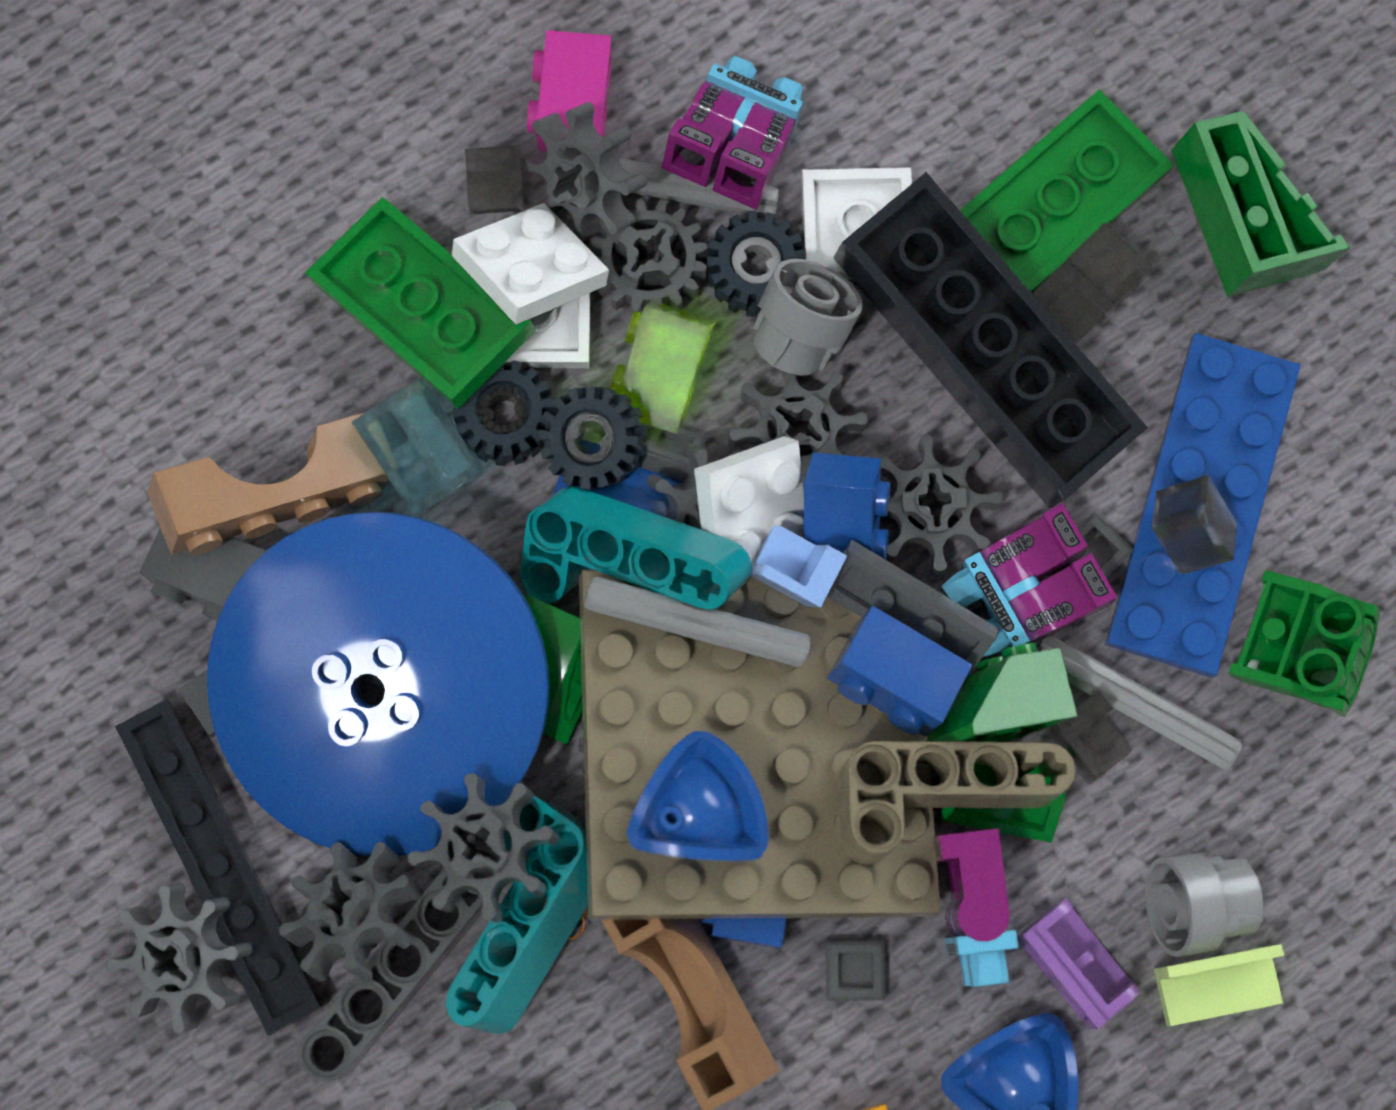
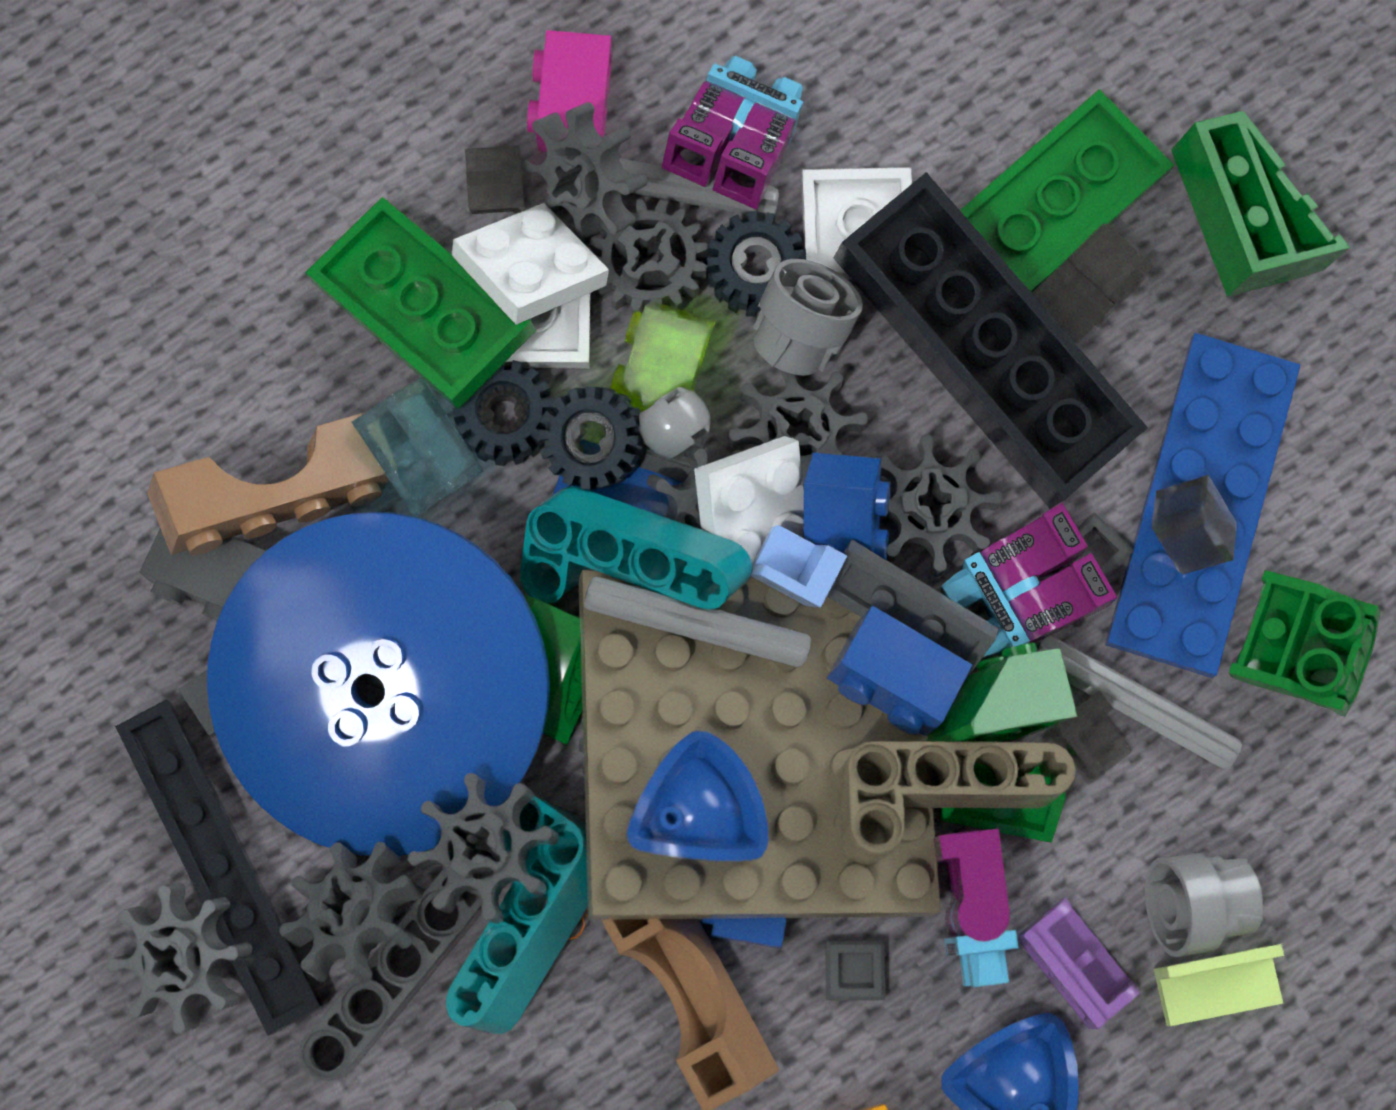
(674, 422): none -> light grey piece

